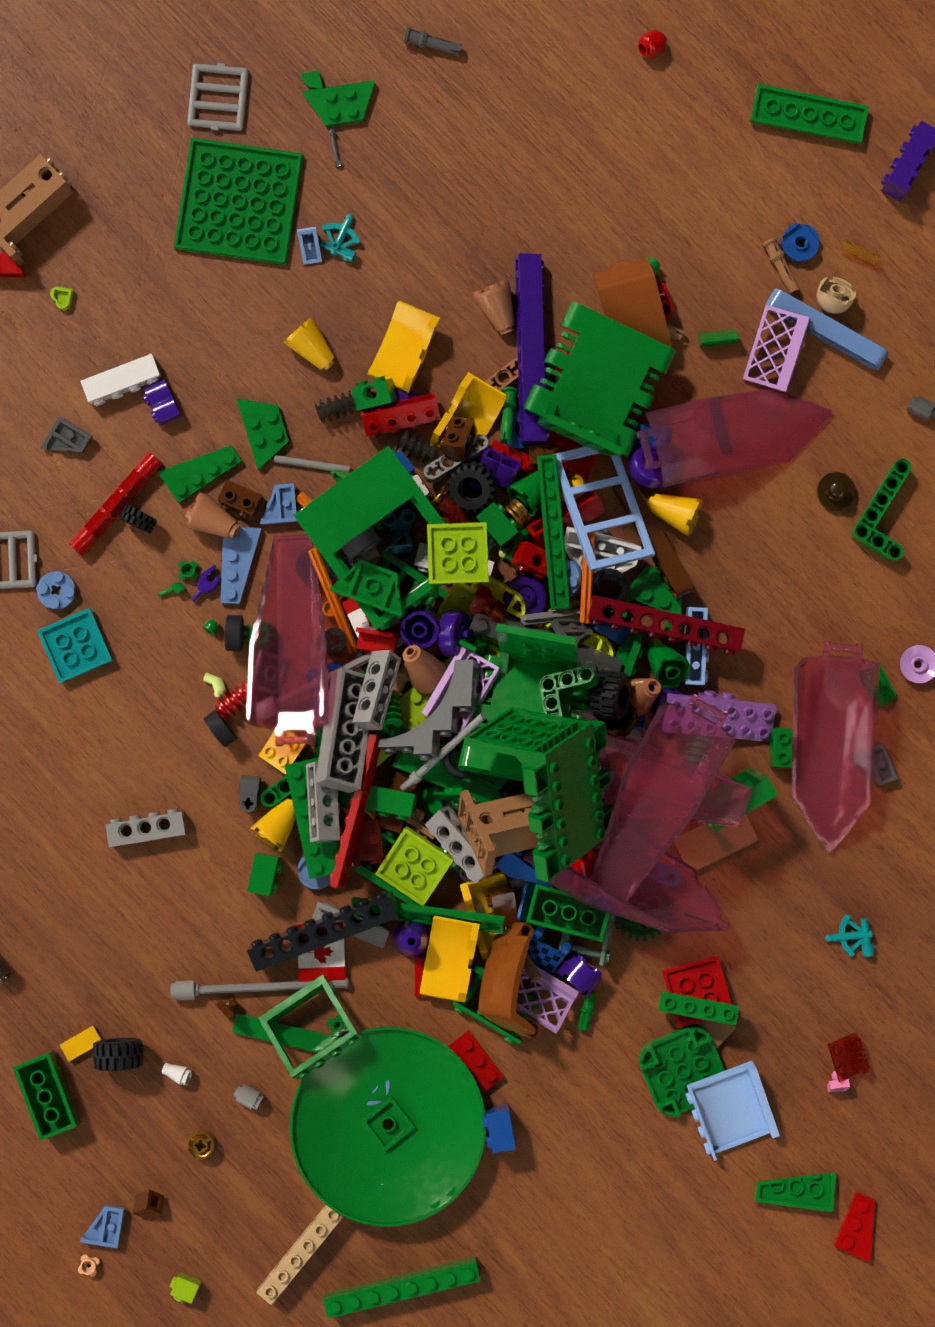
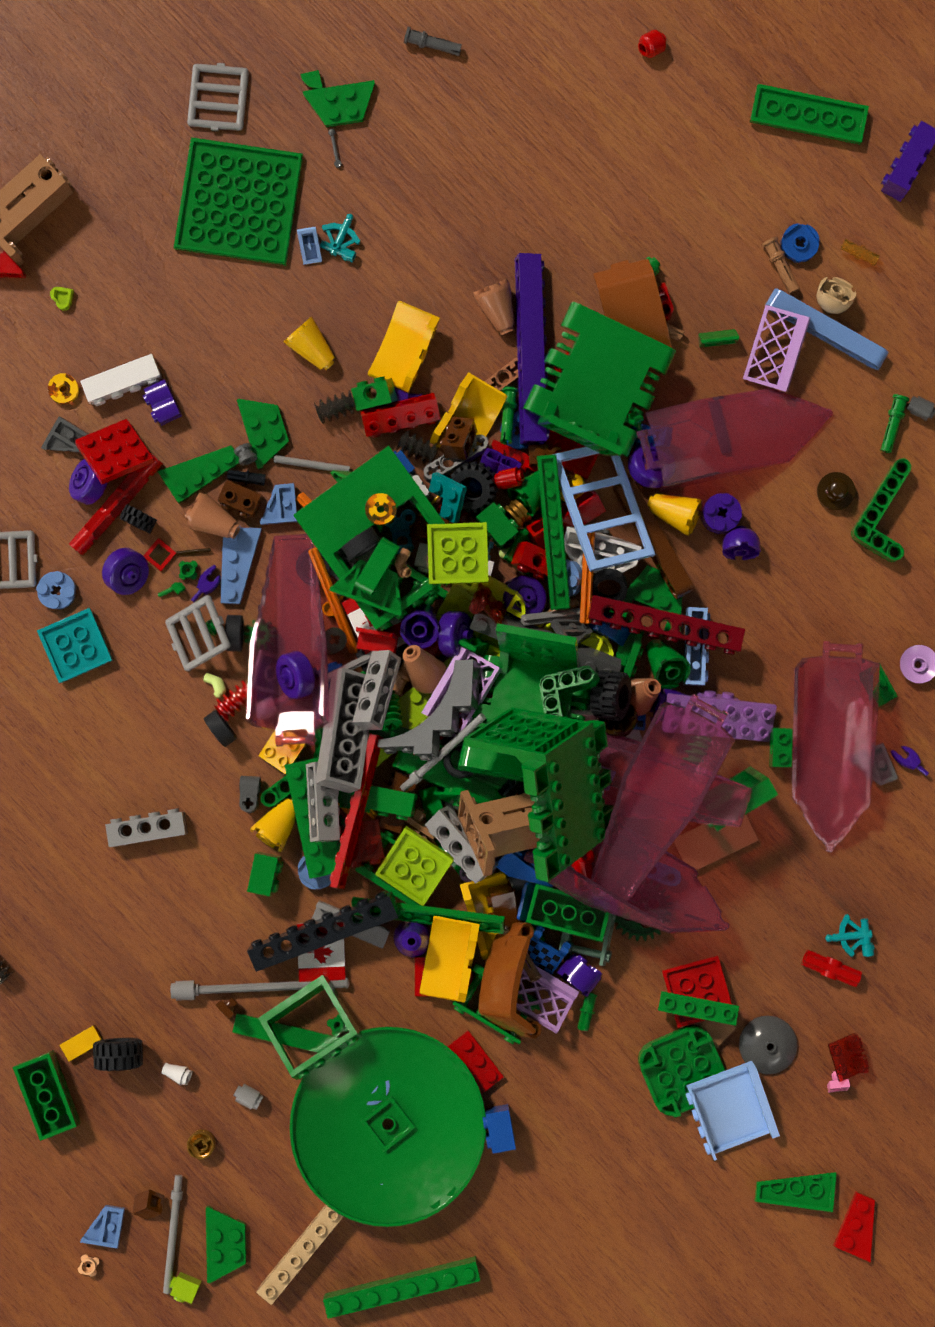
(55, 385): none -> yellow piece
(85, 485): none -> dark purple wheel
(114, 451): none -> red plate
(125, 571): none -> dark purple wheel
(161, 554): none -> piece
(176, 1196): none -> light grey bar
(182, 617): none -> light grey bar
(224, 1244): none -> green wing
(245, 454): none -> dark grey wheel
(246, 477): none -> black axle
(295, 675): none -> dark purple wheel
(377, 566): none -> green beam
(380, 500): none -> clear orange piece
(400, 563): none -> medium nougat arm
(452, 494): none -> teal plate
(509, 478): none -> red brick
(636, 419): none -> green hand
(722, 502): none -> dark purple brick
(741, 542): none -> dark purple cylinder
(758, 1035): none -> dark grey dish
(831, 968): none -> red piece
(895, 416): none -> green pin
(911, 762): none -> dark purple hand

